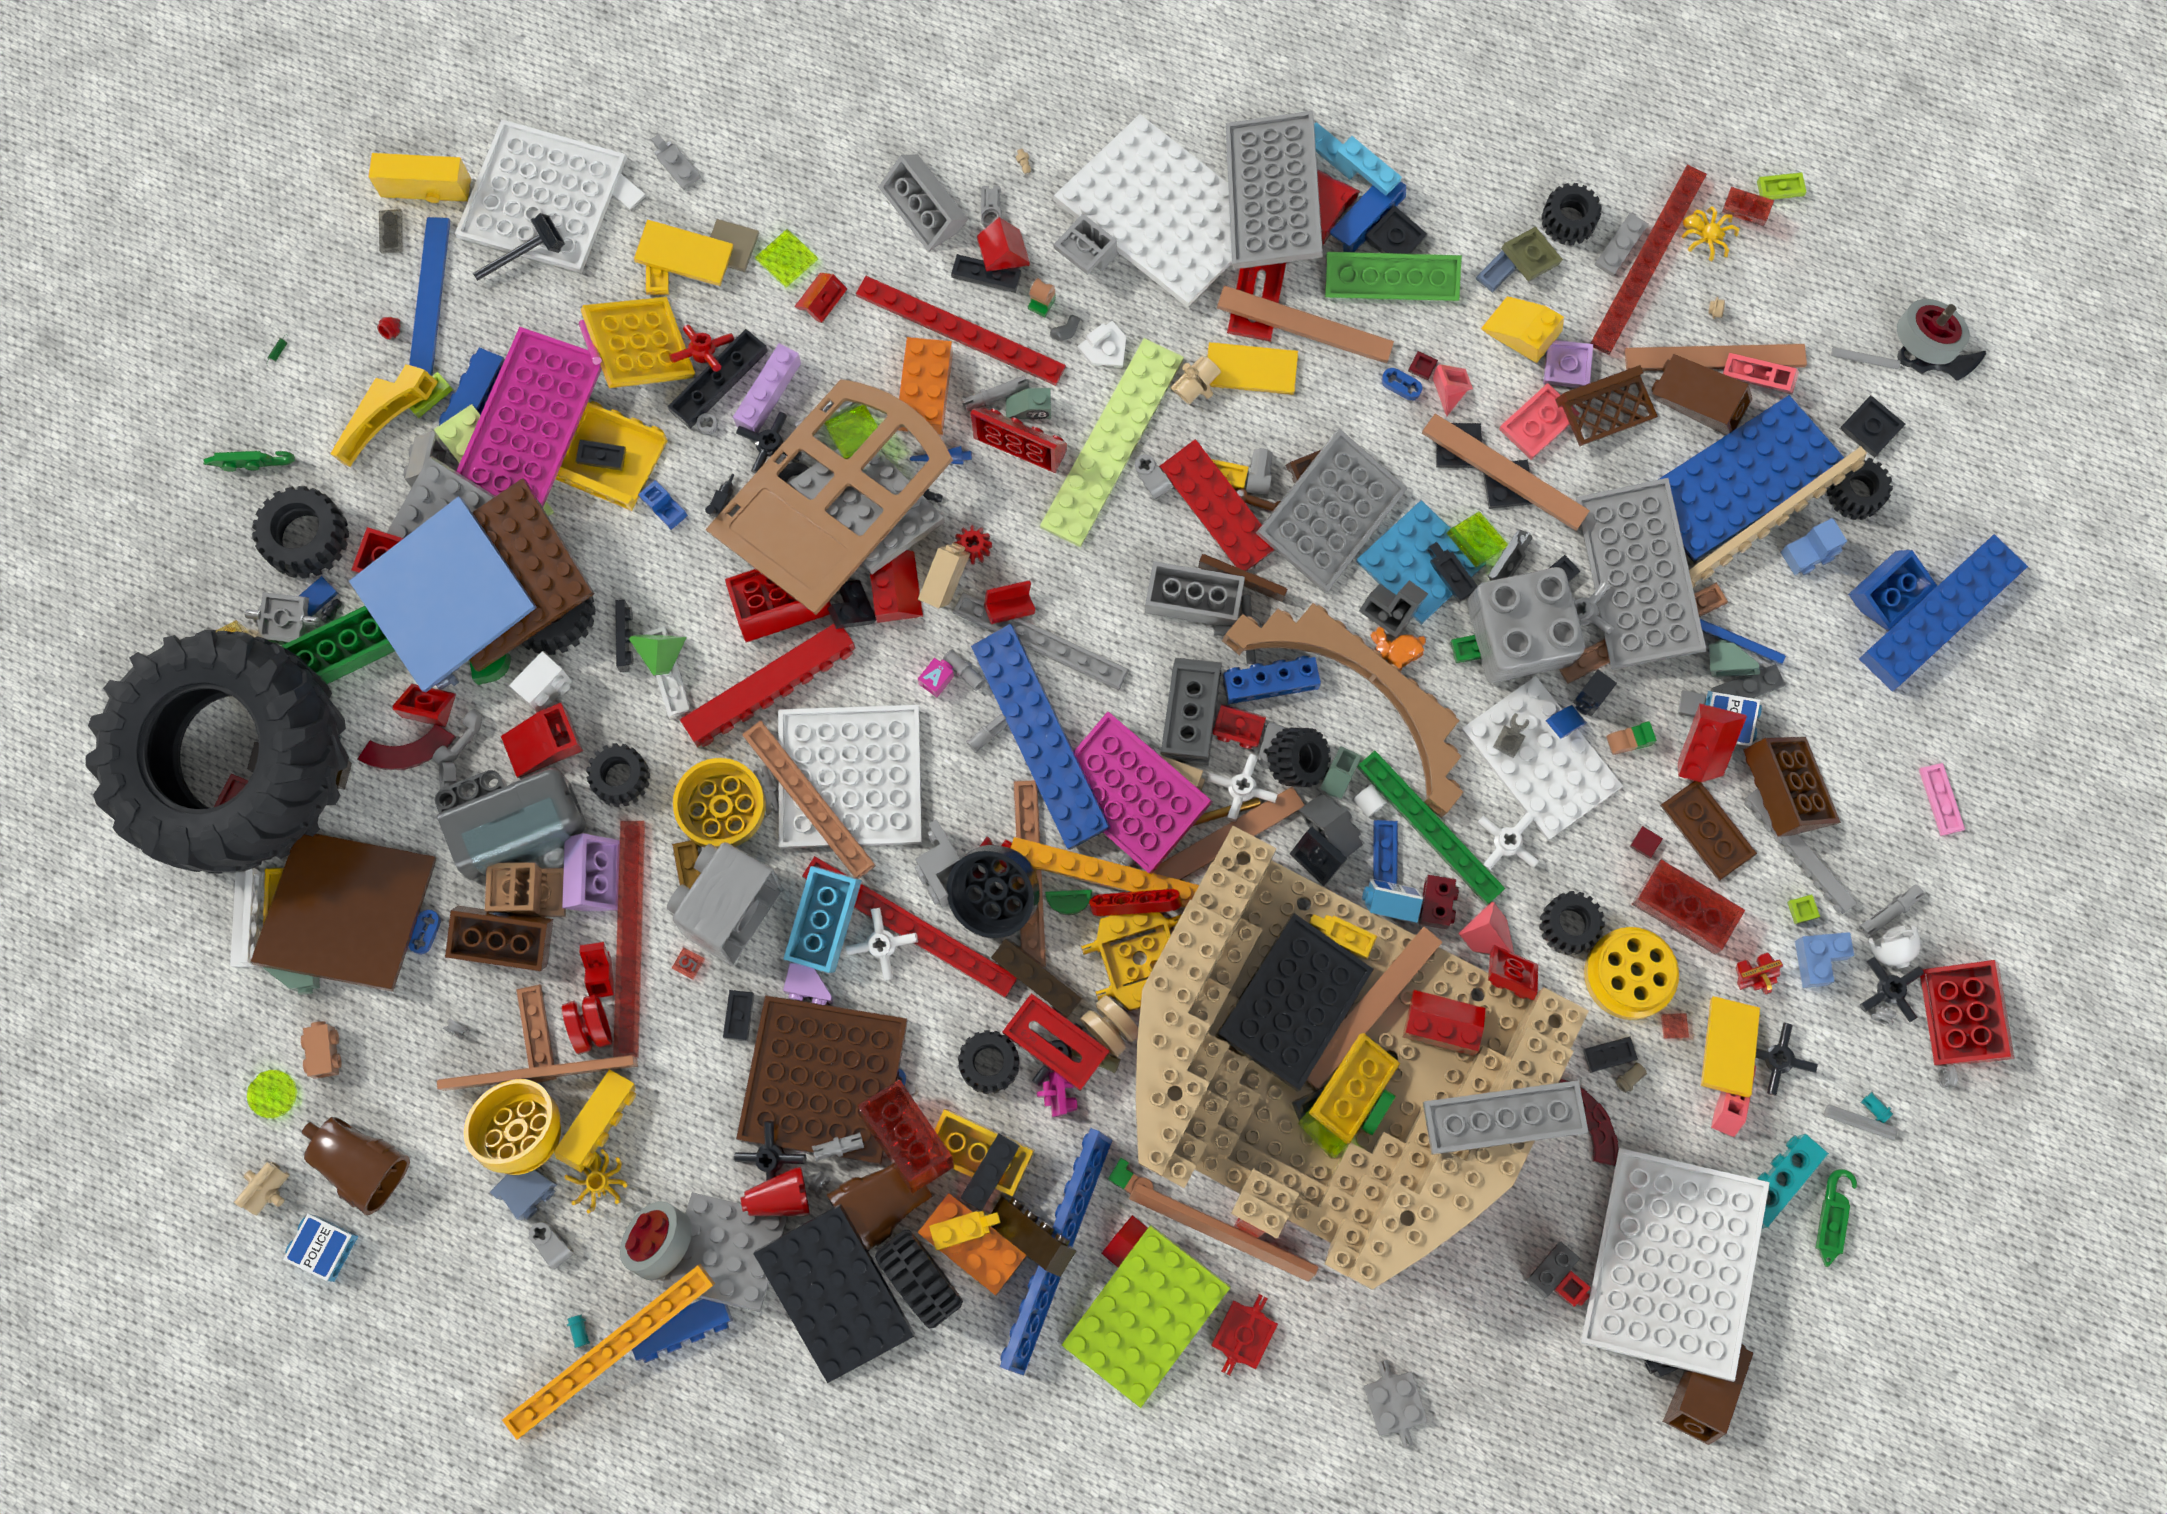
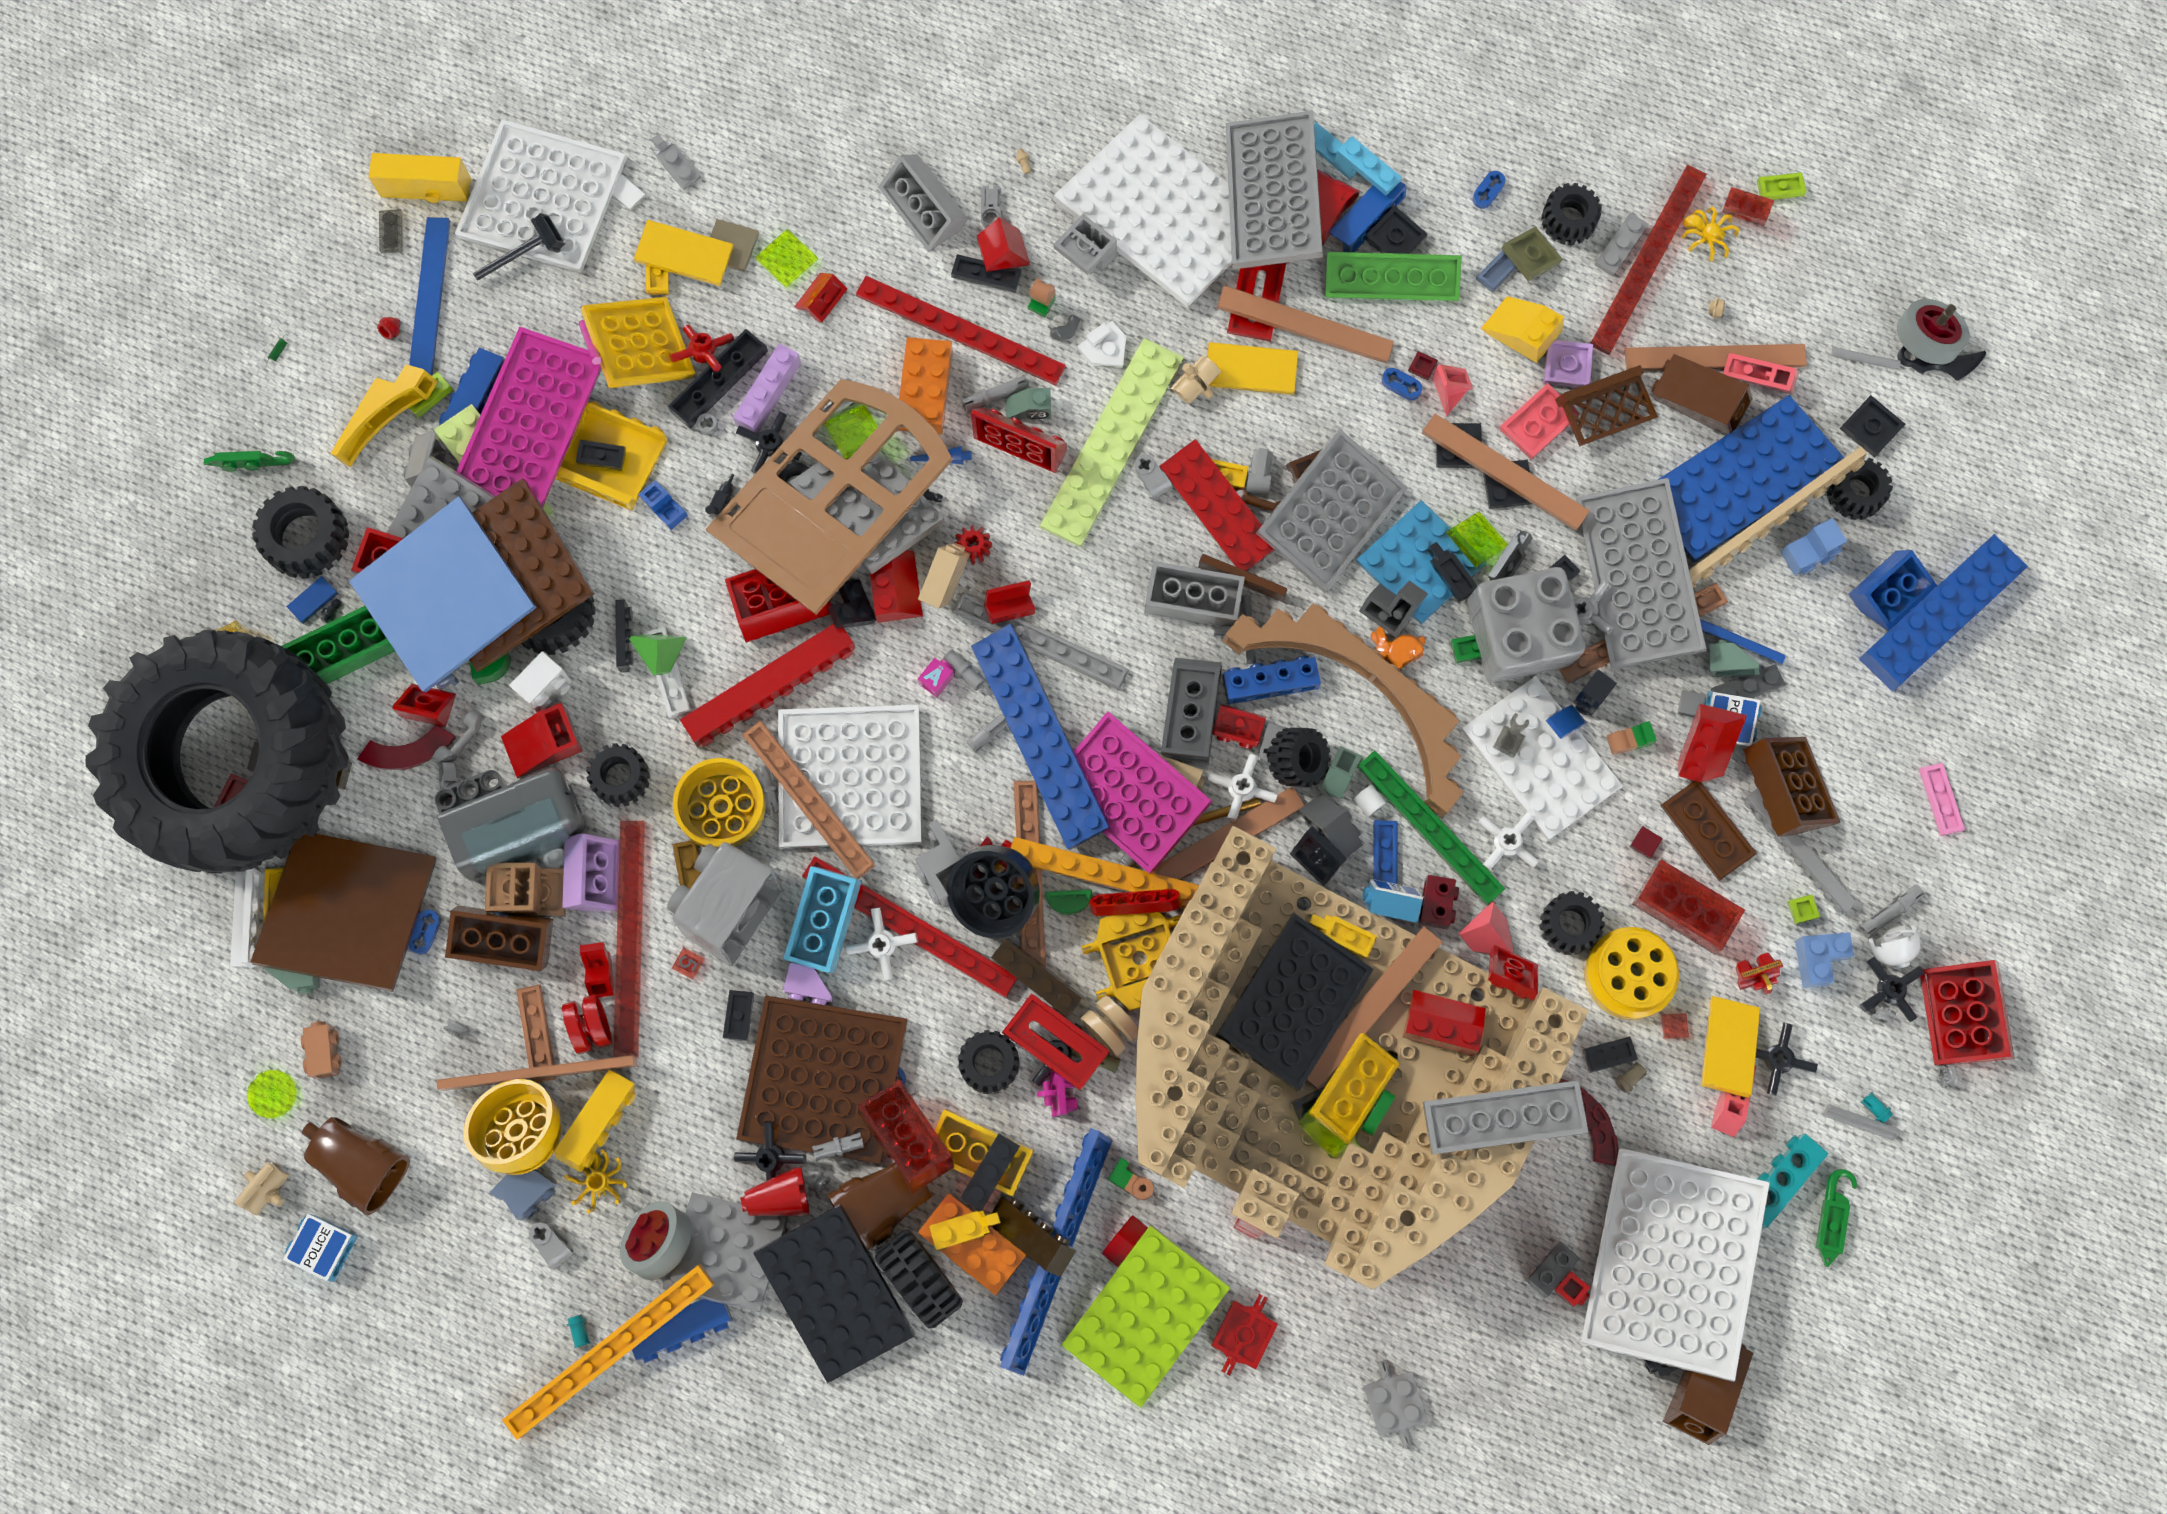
(282, 617): light grey plate -> none
(1223, 1232): nougat tile -> none
(1485, 187): none -> blue beam

